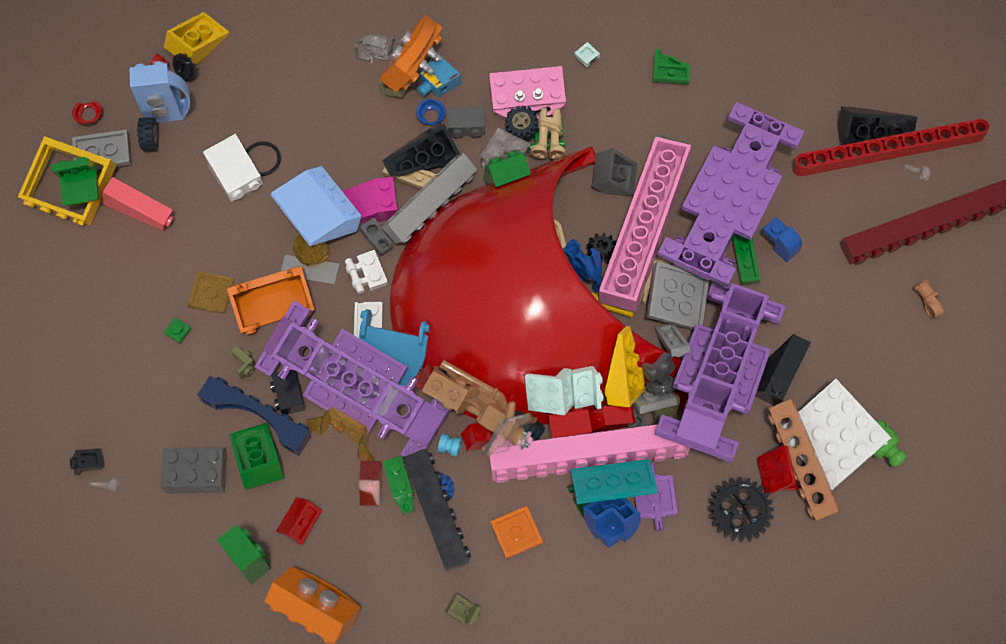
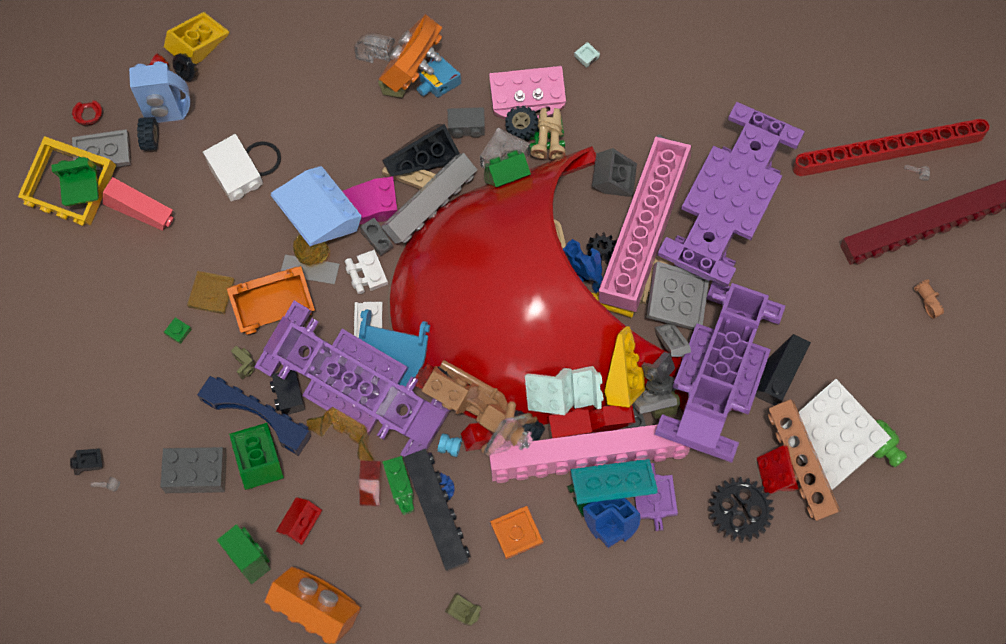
(430, 104): blue piece -> none
(670, 69): green wing -> none
(746, 260): green plate -> none
(786, 239): blue brick -> none
(867, 124): black wedge -> none

